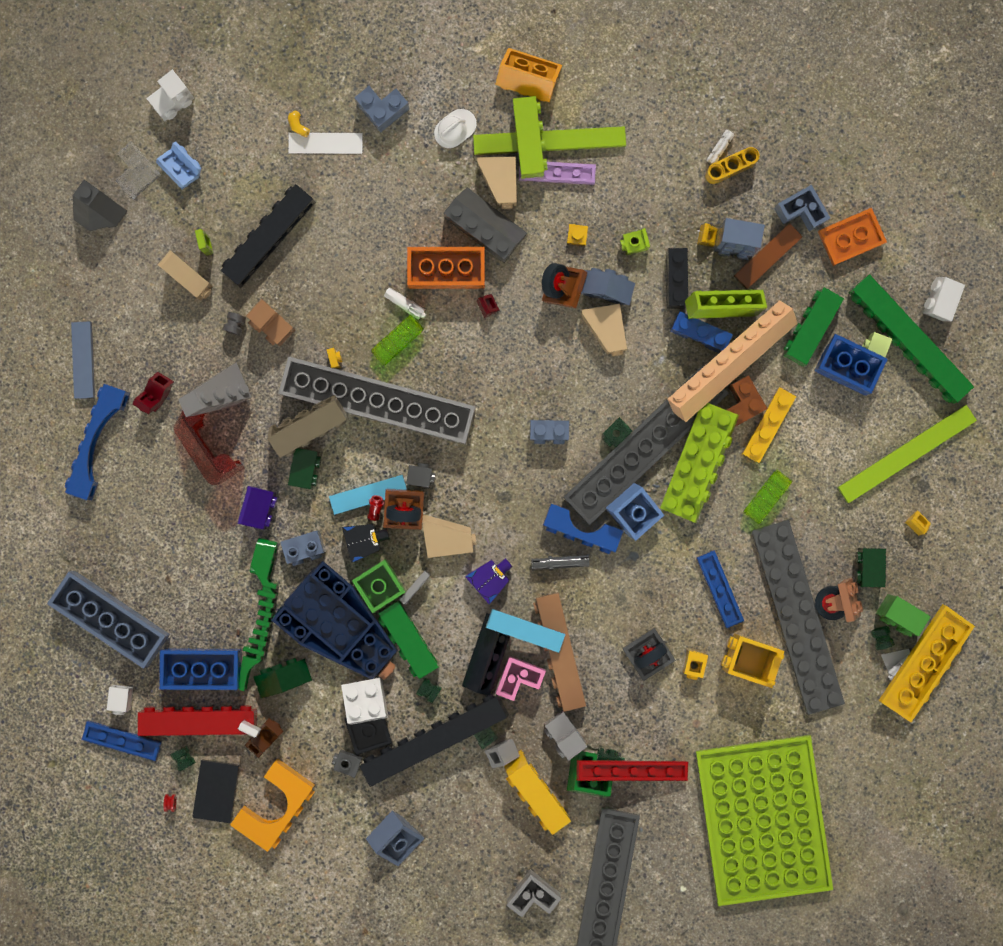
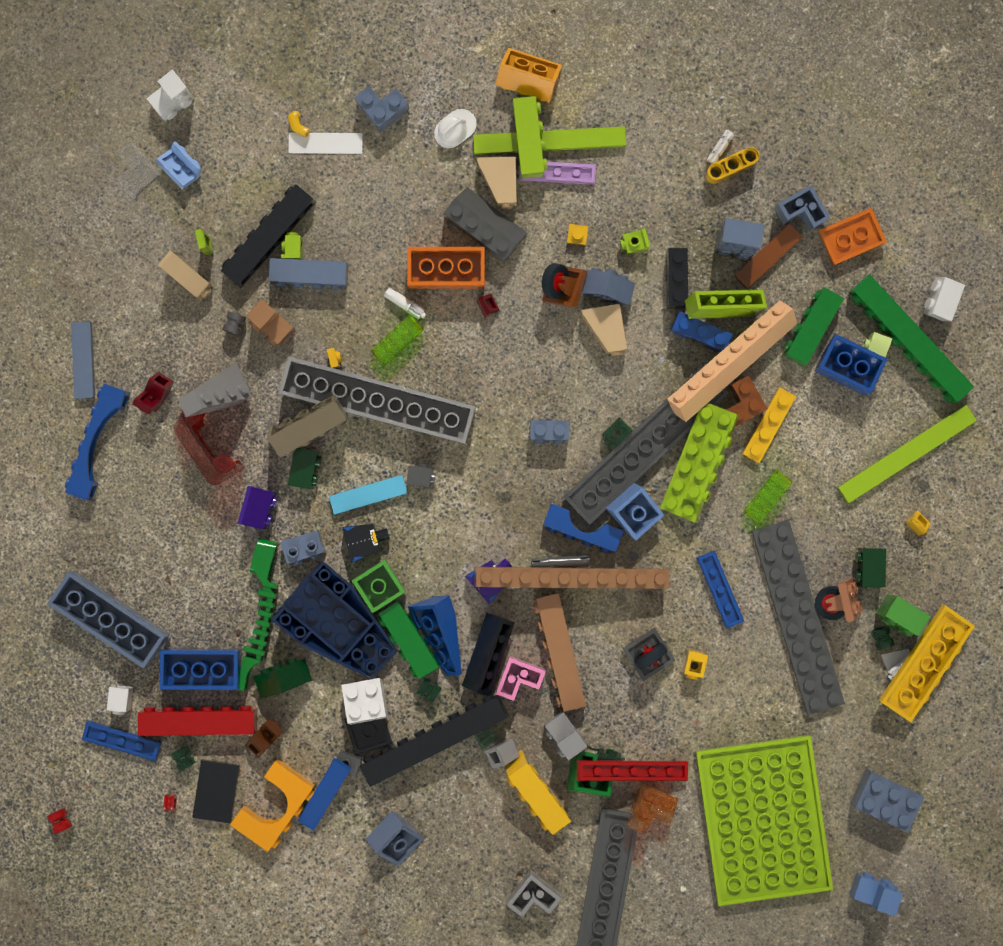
(62, 824): none -> red wheel
(95, 209): dark grey slope -> none
(249, 729): white tile -> none
(292, 246): none -> lime brick
(308, 273): none -> sand blue brick
(324, 794): none -> blue tile
(376, 503): red pin -> none
(386, 670): nougat tile -> none
(403, 509): dark orange plate -> none
(415, 587): light grey tile -> none
(438, 623): none -> blue wedge
(446, 537): tan slope -> none
(525, 630): medium azure tile -> none
(571, 577): none -> medium nougat brick
(648, 805): none -> clear orange brick
(707, 235): yellow slope -> none
(755, 662): yellow container -> none
(879, 893): none -> medium blue brick
(887, 800): none -> sand blue brick

